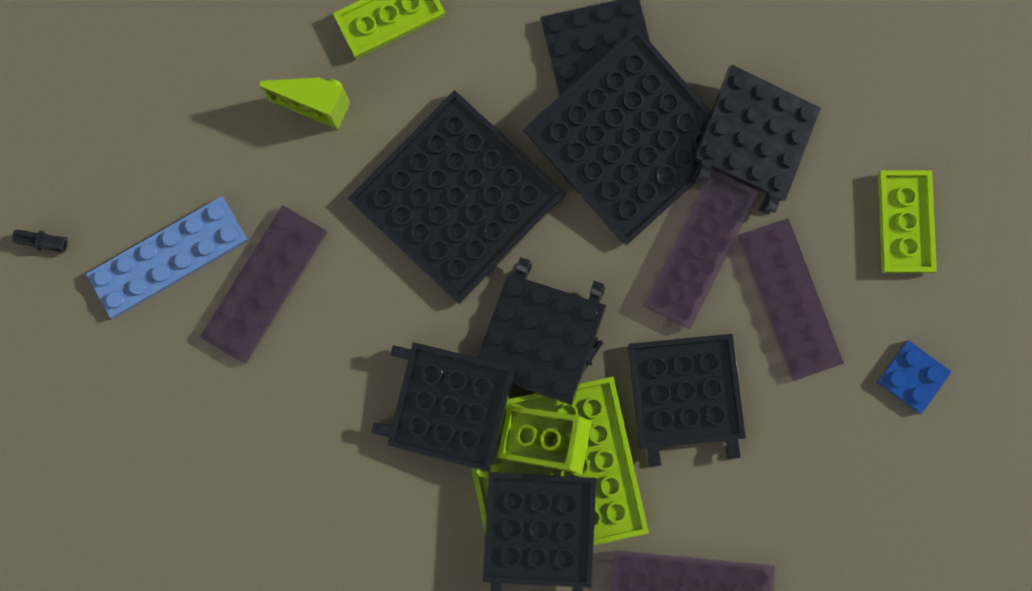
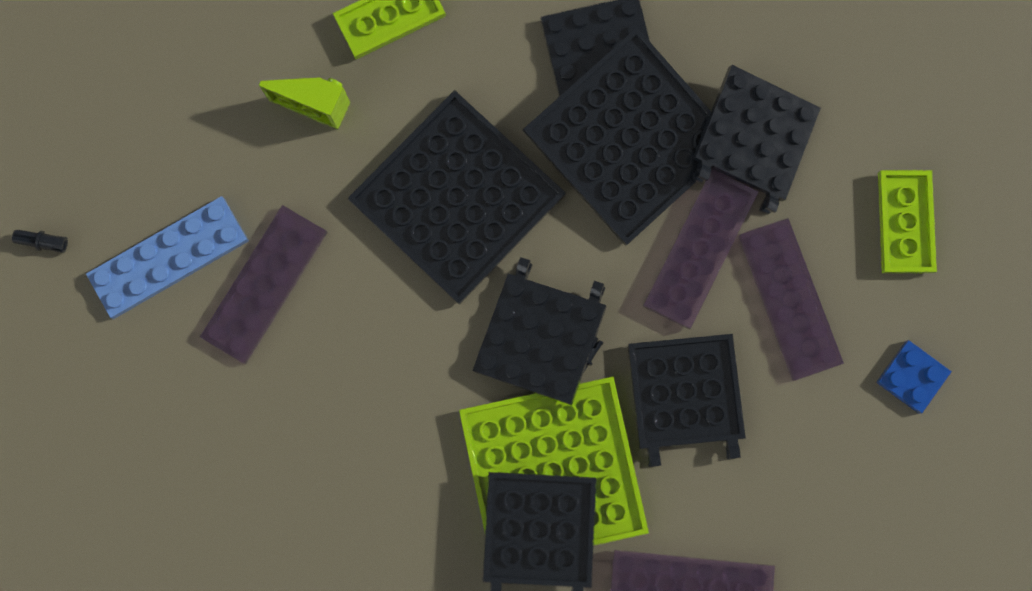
(449, 406): black plate -> none
(545, 439): lime slope -> none

